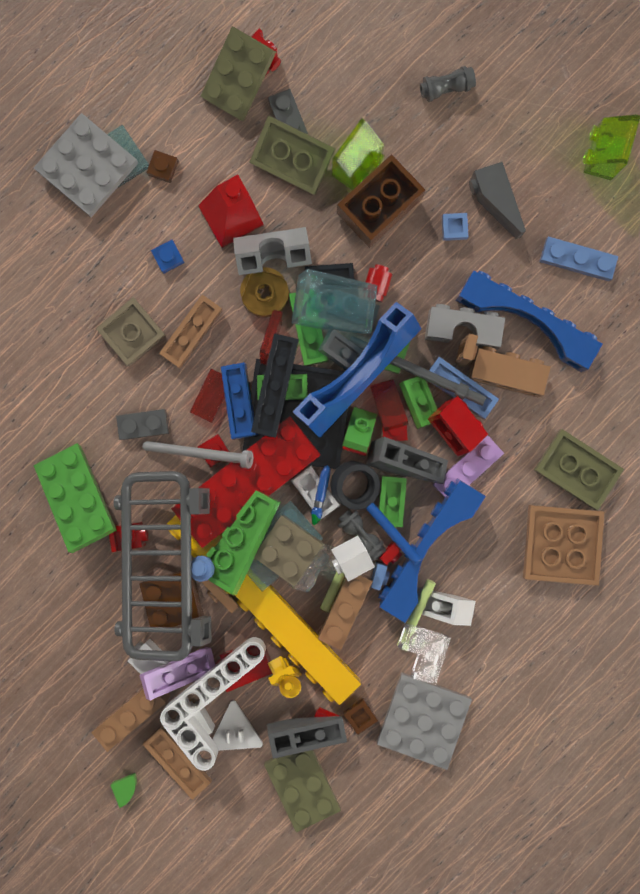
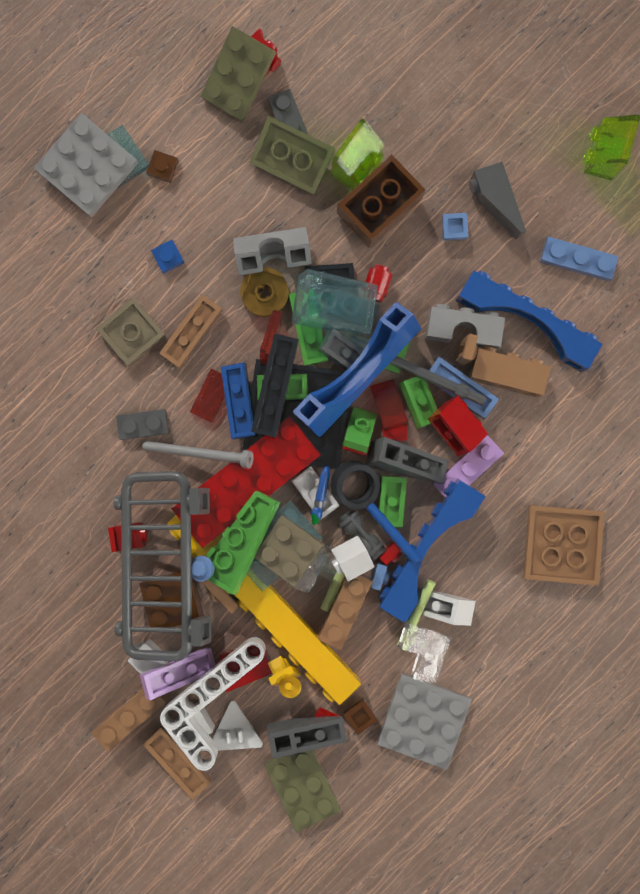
(74, 498): bright green plate -> none
(124, 789): bright green tile -> none
(214, 443): red plate -> none
(230, 211): red slope -> none
(458, 81): dark grey piece -> none
(578, 469): olive plate -> none

